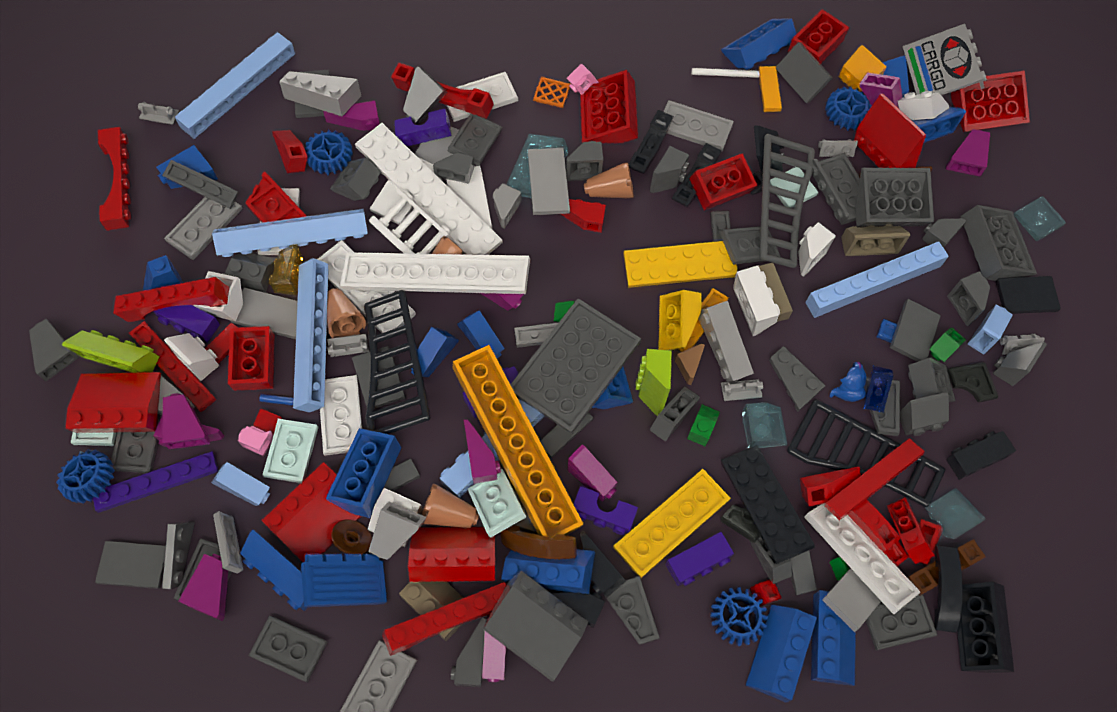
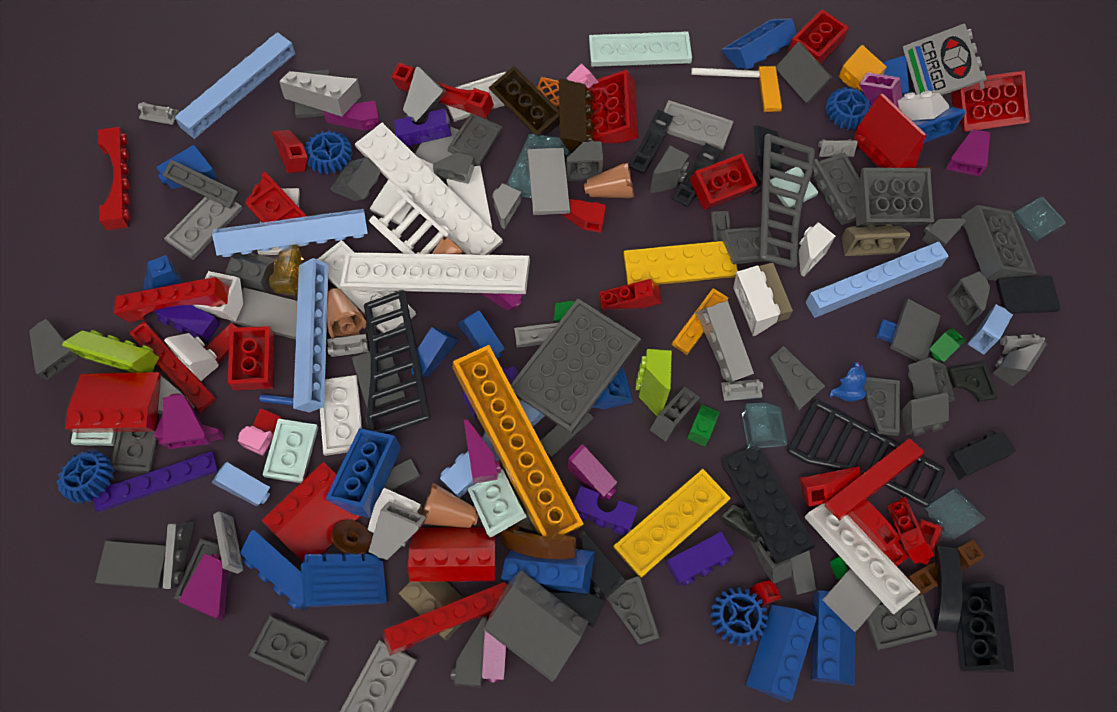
(526, 102): none -> dark brown slope
(575, 114): none -> dark brown slope
(630, 296): none -> red slope
(640, 49): none -> light aqua plate
(678, 318): yellow slope -> none
(688, 362): medium nougat slope -> none
(878, 389): clear blue slope -> none

